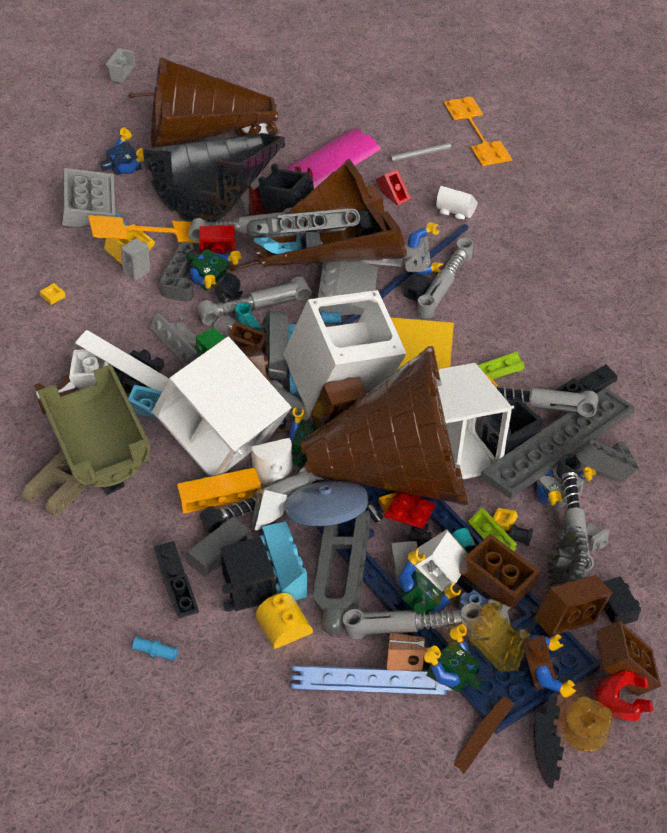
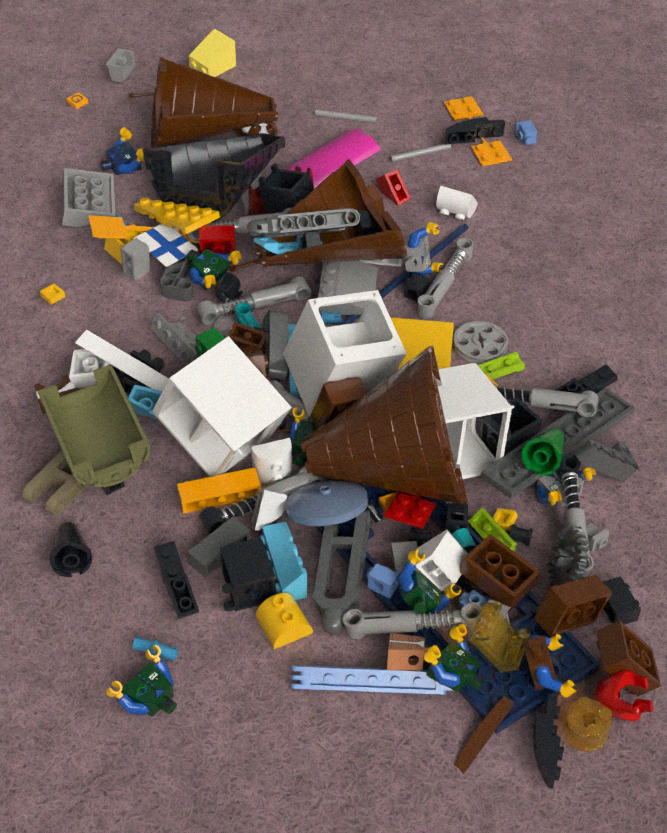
(70, 551): none -> black cone
(77, 100): none -> light orange tile
(148, 689): none -> torso
(166, 244): none -> sticker
(177, 215): none -> yellow wing
(214, 54): none -> light yellow slope
(348, 116): none -> light grey bar
(383, 580): none -> medium blue brick
(456, 521): none -> black brick
(474, 345): none -> light grey wedge
(475, 128): none -> black slope
(526, 132): none -> medium blue brick
(544, 452): none -> green cone

